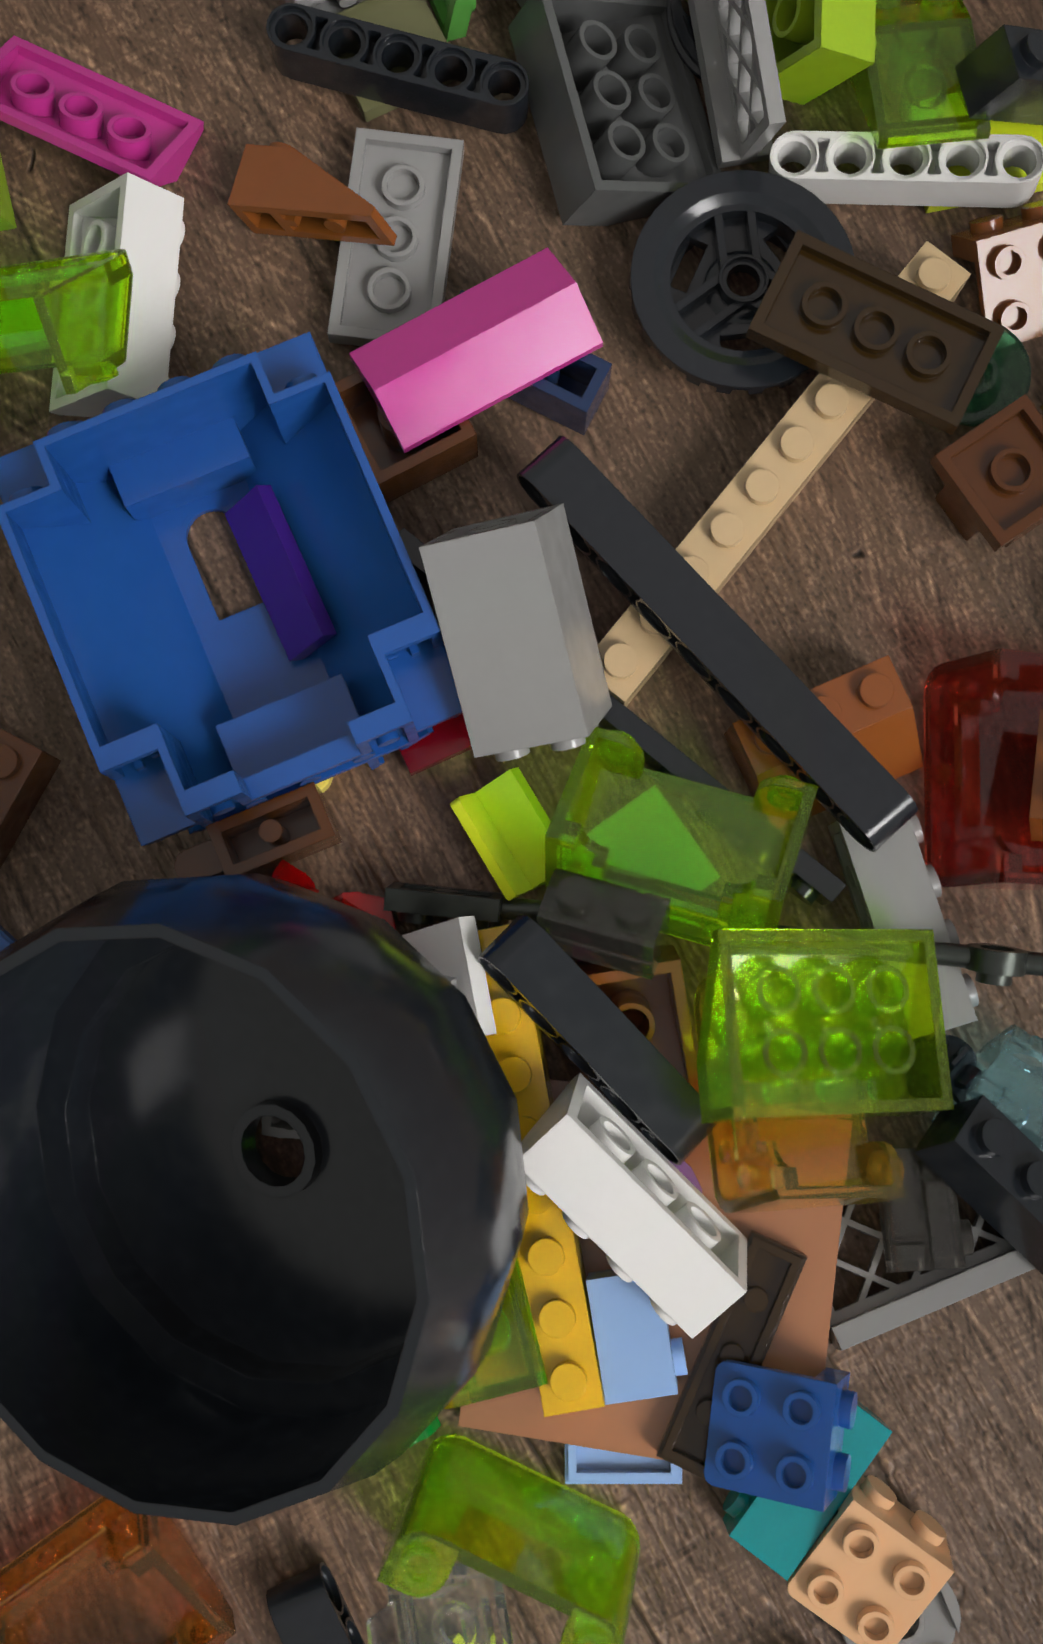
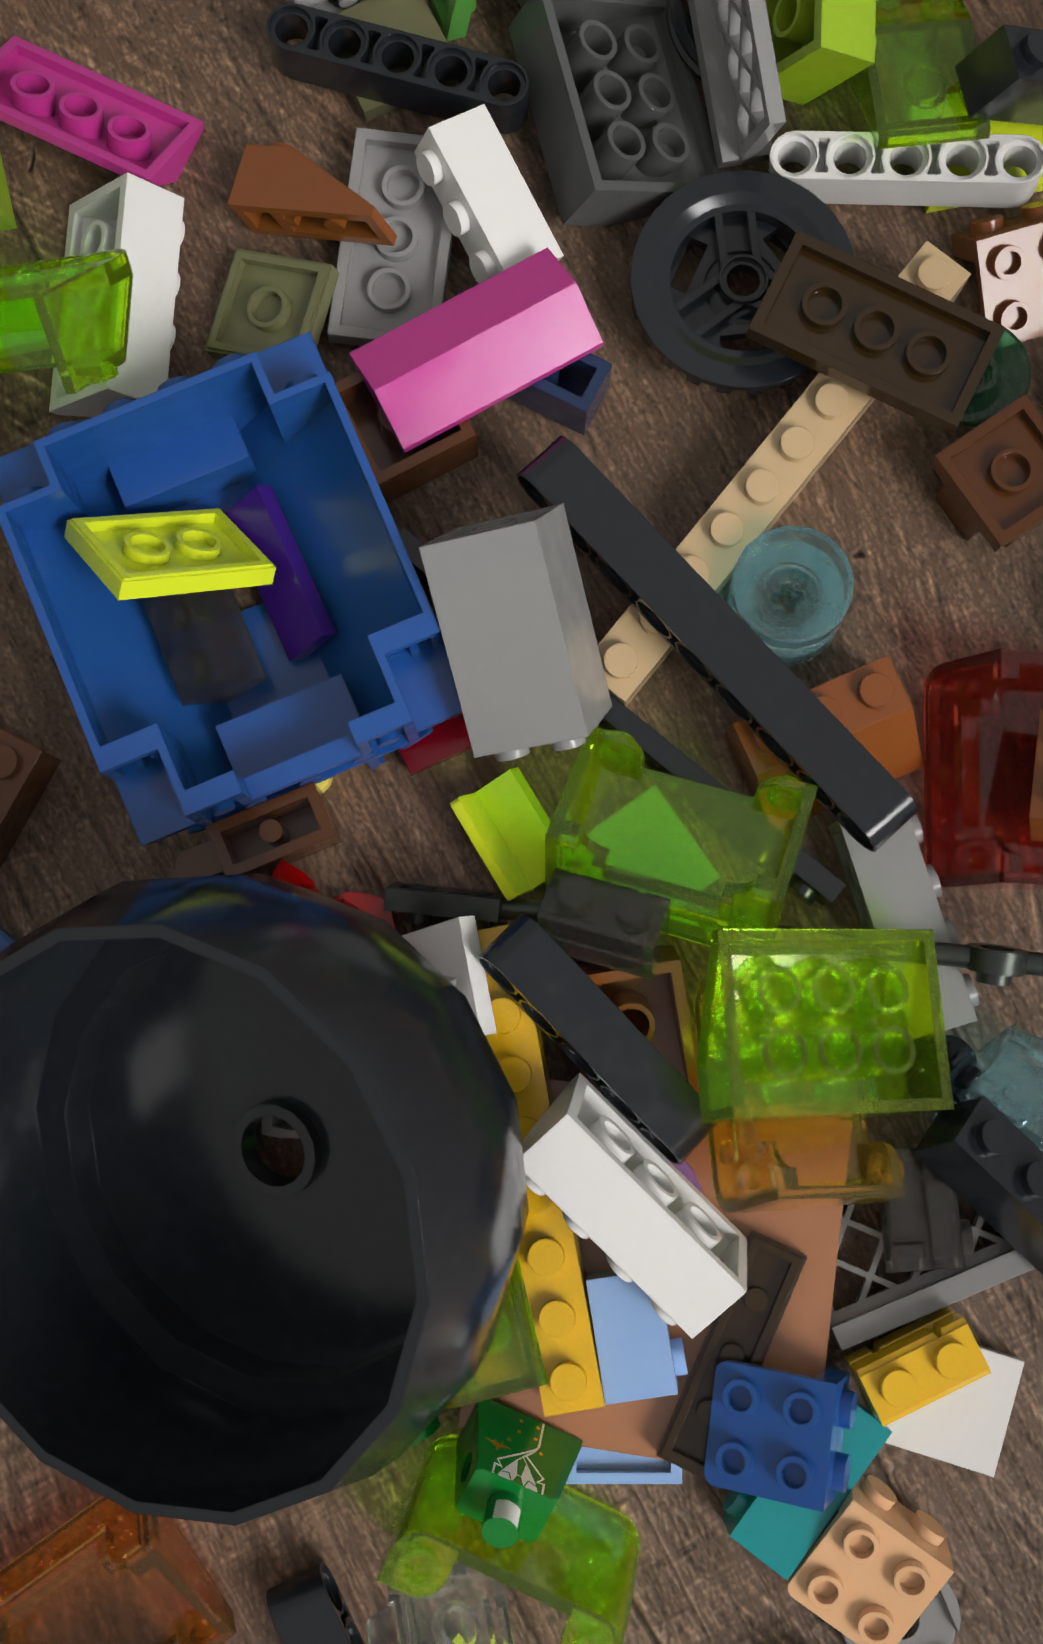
(168, 553): none -> neon yellow tile
(205, 645): none -> clear smoke brick
(270, 302): none -> olive tile
(482, 193): none -> white brick
(510, 1472): none -> green torso
(806, 571): none -> clear light blue wheel
(917, 1365): none -> yellow brick
(968, 1423): none -> white tile

